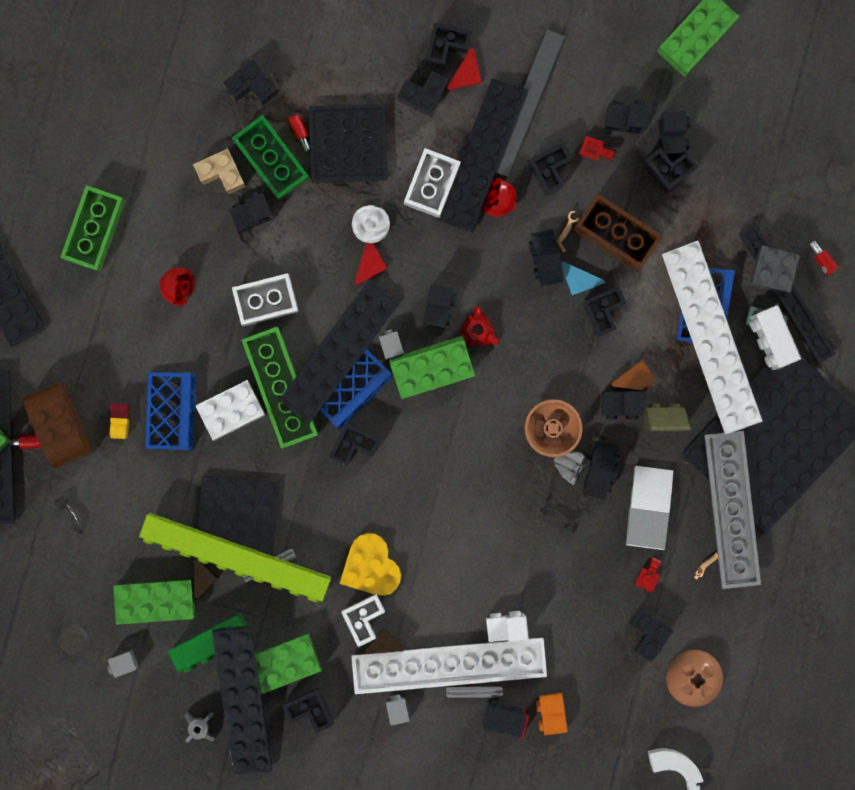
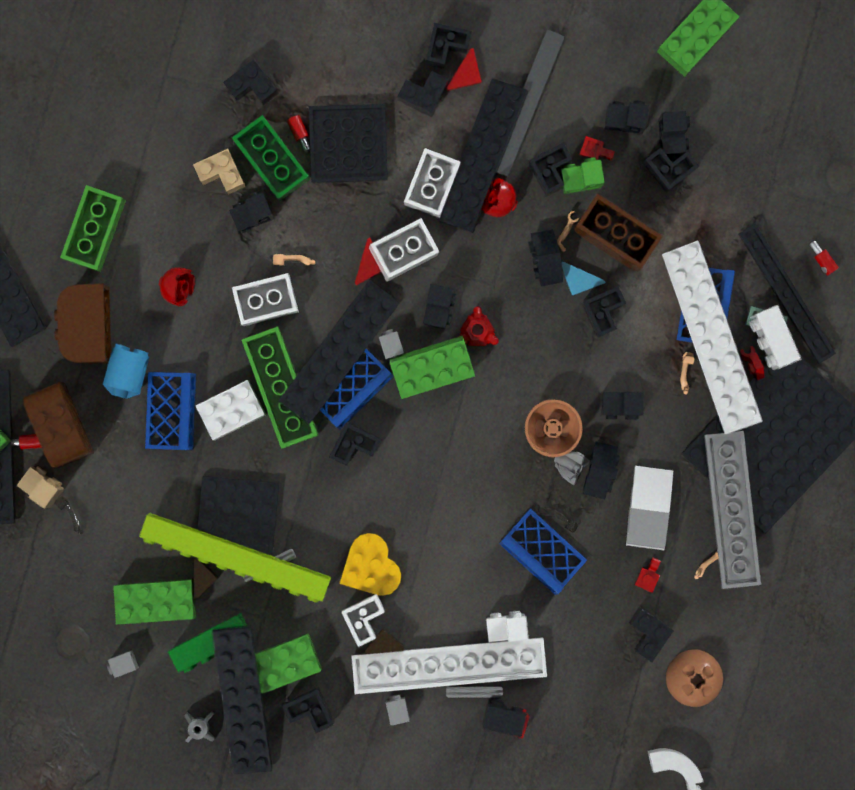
(40, 487): none -> tan brick
(84, 323): none -> reddish brown brick
(119, 420): leg -> none
(125, 371): none -> dark azure cylinder
(278, 259): none -> light nougat piece
(370, 224): white tile -> none
(404, 249): none -> white brick
(531, 564): none -> blue fence
(552, 713): orange brick -> none
(583, 177): none -> bright green brick
(636, 378): dark orange slope -> none
(665, 419): olive slope -> none
(688, 358): none -> light nougat piece
(755, 365): none -> red plate
(774, 270): dark grey brick -> none

